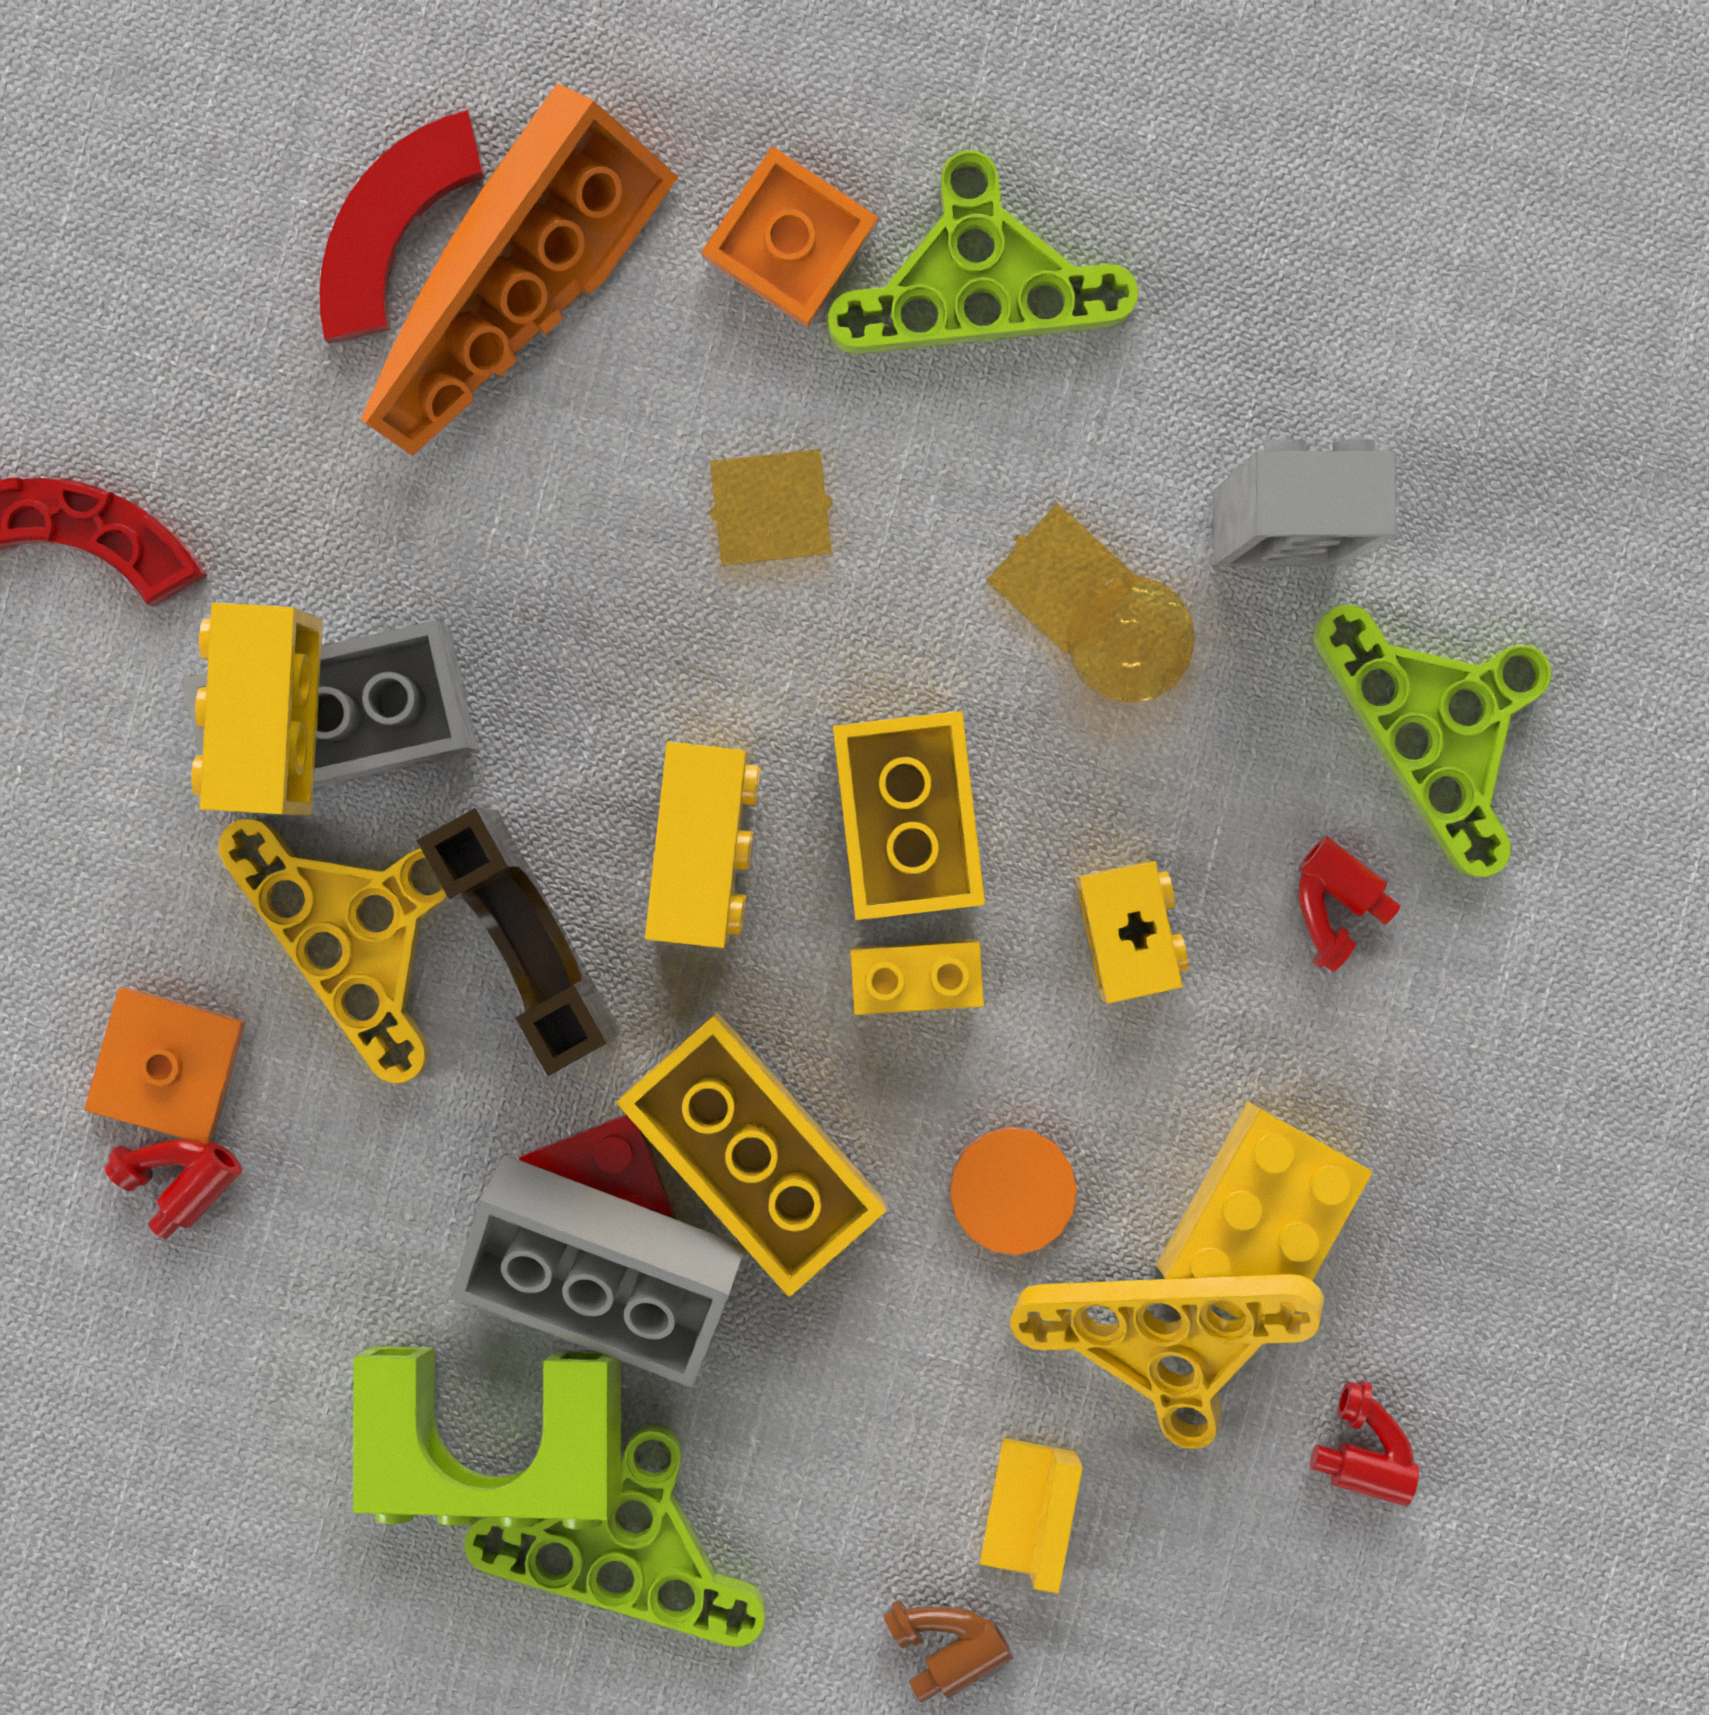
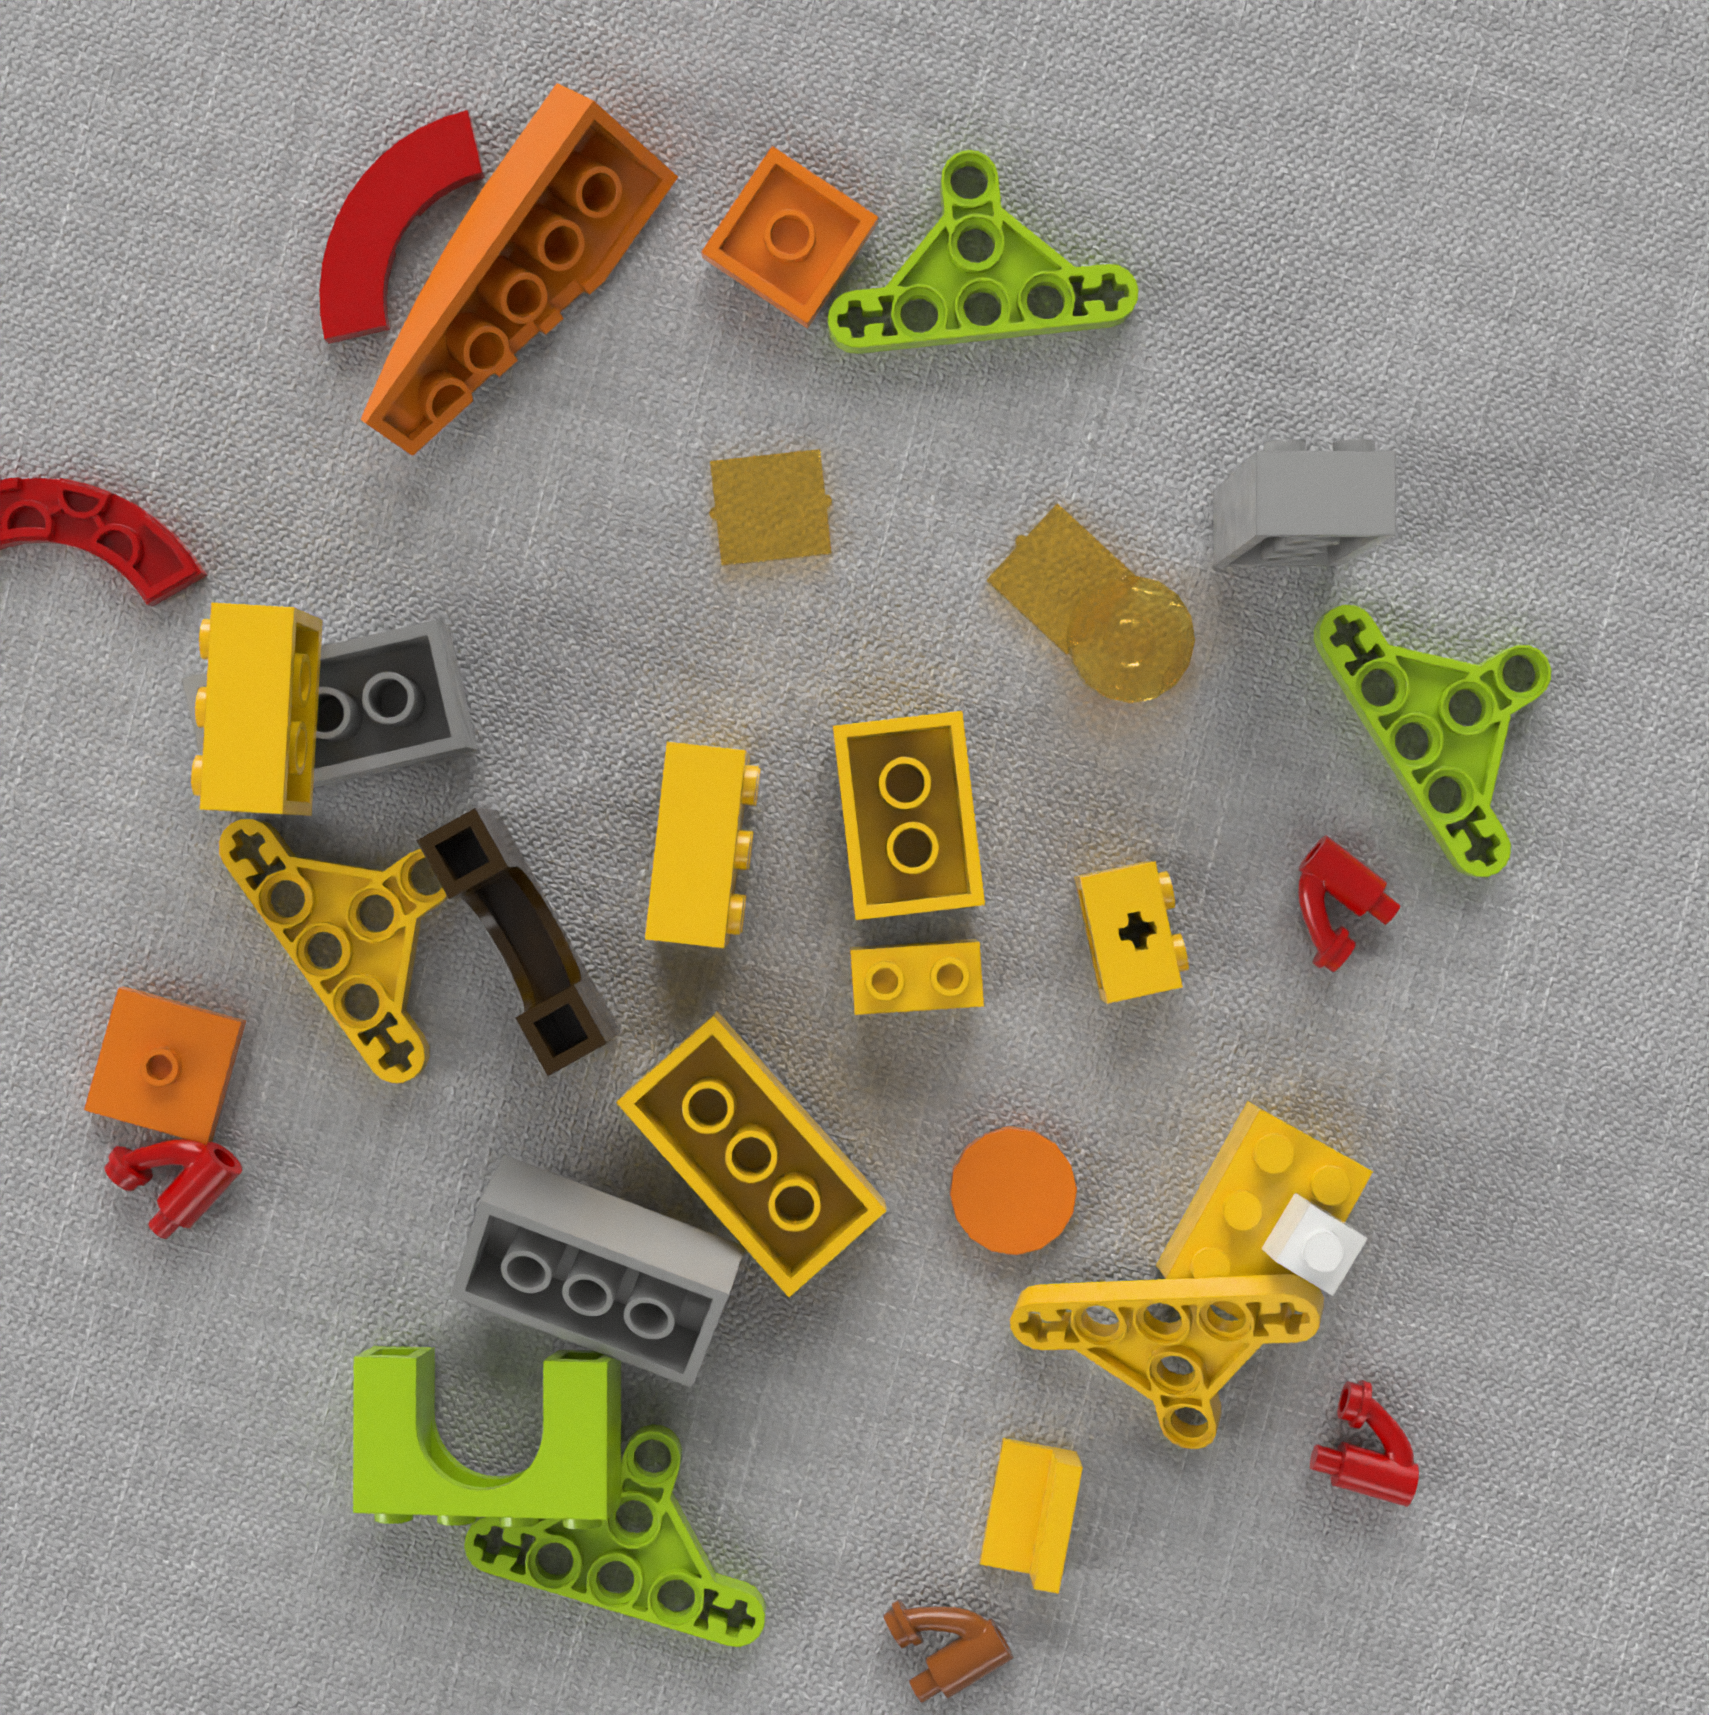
(609, 1159): red wing -> none
(1314, 1244): none -> white brick

